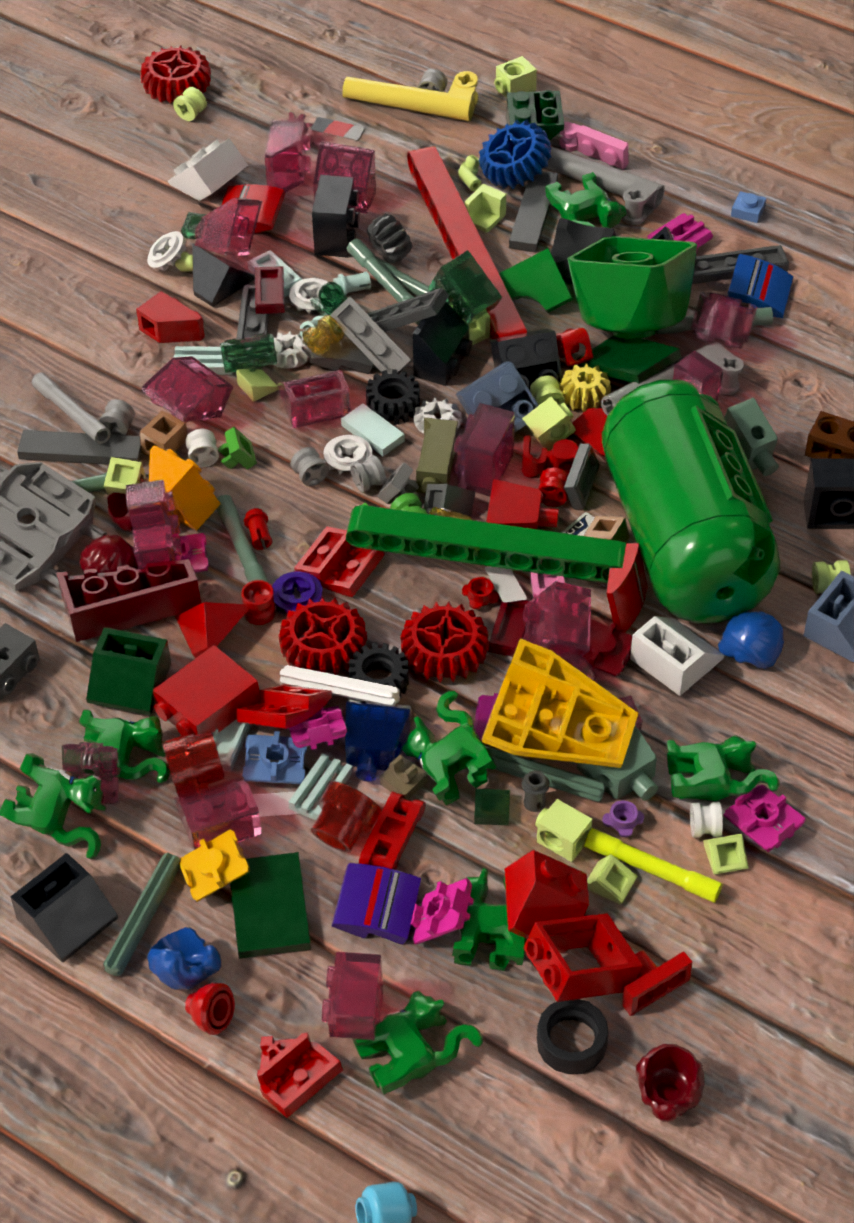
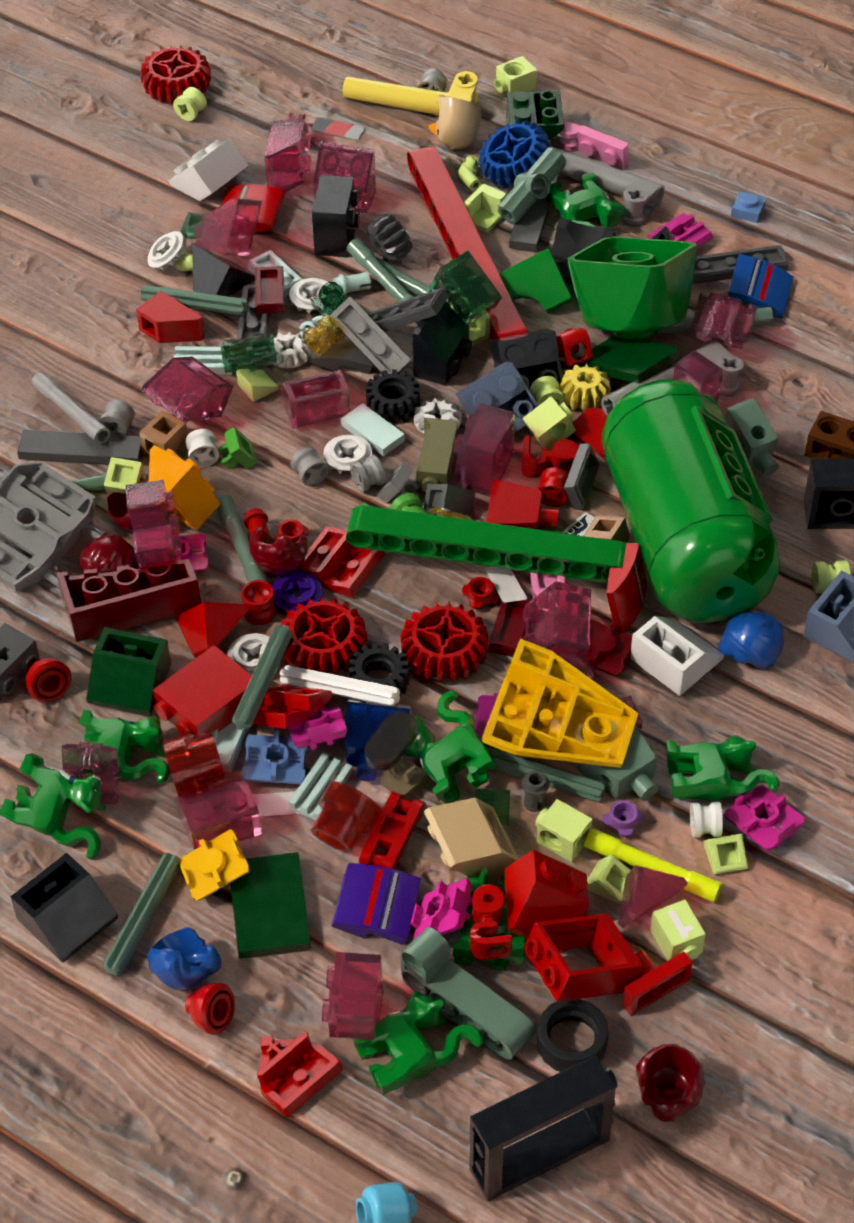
(48, 680): none -> red brick
(199, 300): none -> sand green axle
(247, 645): none -> white gear
(262, 677): none -> sand green axle
(279, 555): none -> dark red hair
(292, 529): none -> red plate
(391, 741): none -> clear smoke tile
(457, 122): none -> tan piece
(466, 1000): none -> sand green beam
(471, 838): none -> tan slope
(486, 914): none -> red leg
(531, 185): none -> sand green piece
(578, 1087): none -> black window
(645, 891): none -> clear pink slope
(677, 931): none -> yellowish green brick

